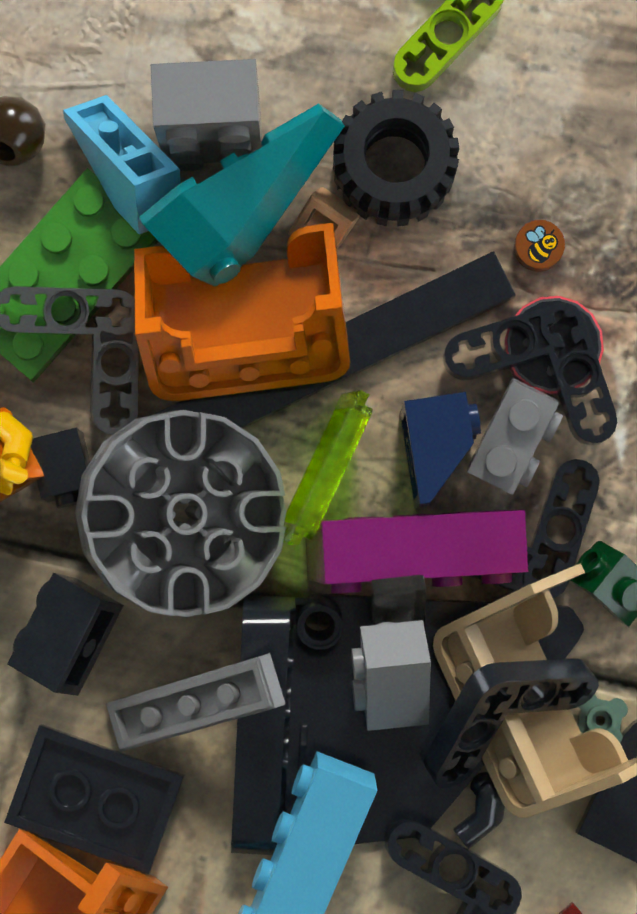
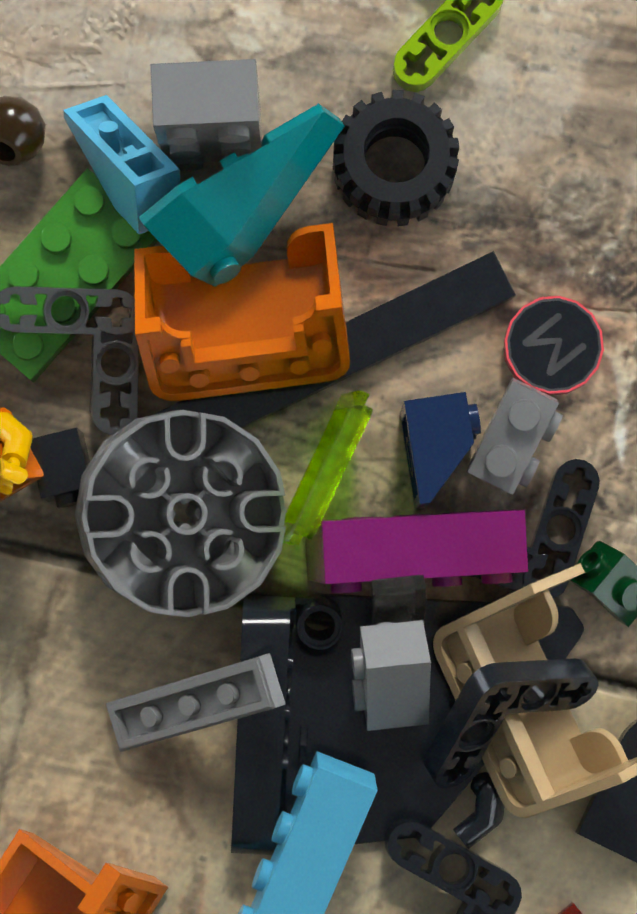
(64, 634): black brick -> none
(94, 799): black plate -> none
(327, 208): light nougat slope -> none
(539, 245): dark orange tile -> none
(543, 344): black beam -> none
(612, 711): sand green plate -> none

